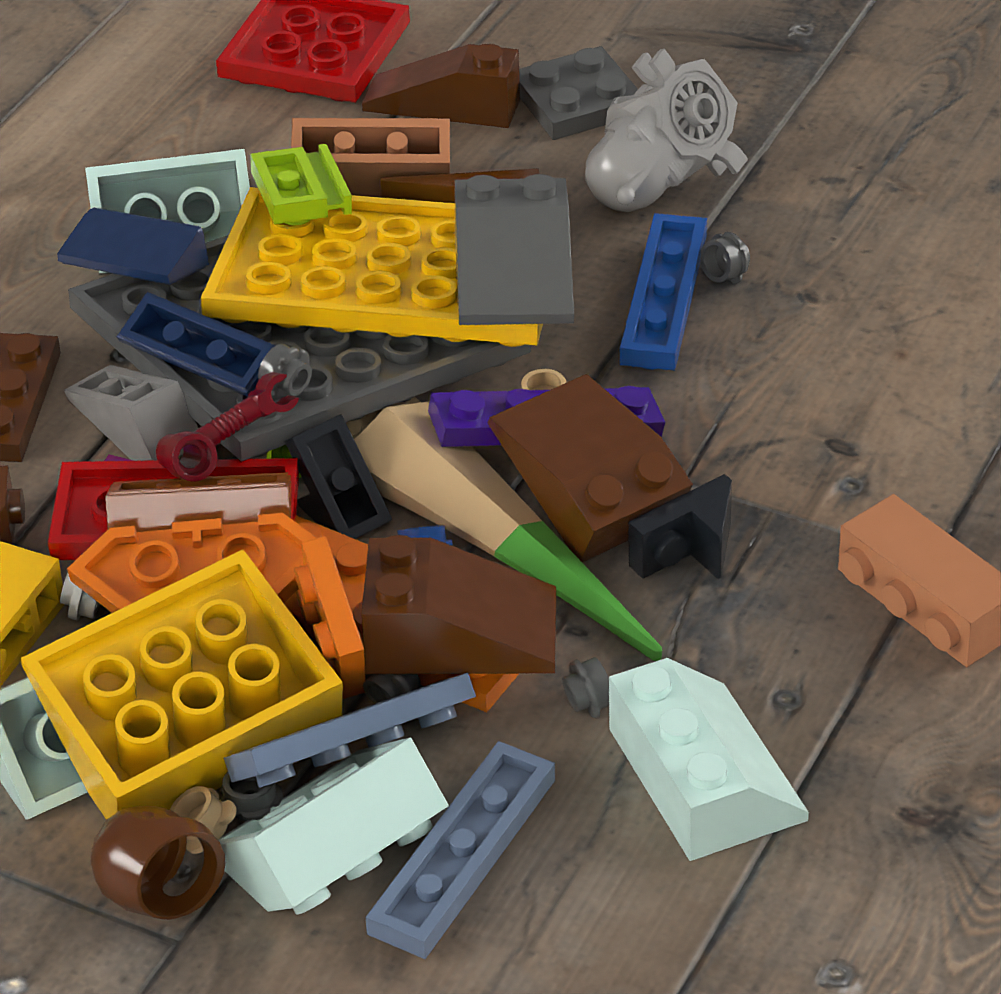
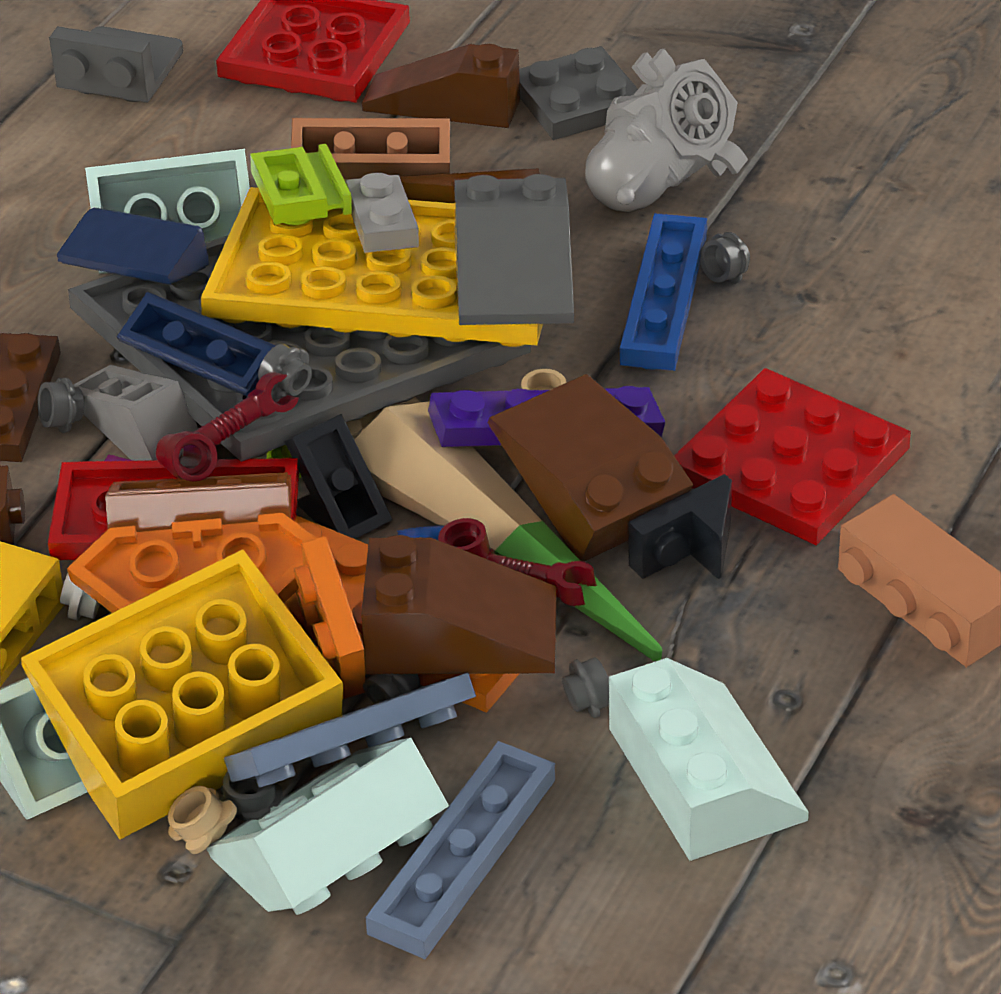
(60, 404): none -> dark grey plate
(113, 61): none -> dark grey bracket
(150, 846): reddish brown helmet -> none
(382, 213): none -> light grey plate
(472, 537): none -> dark red brick
(793, 454): none -> red plate

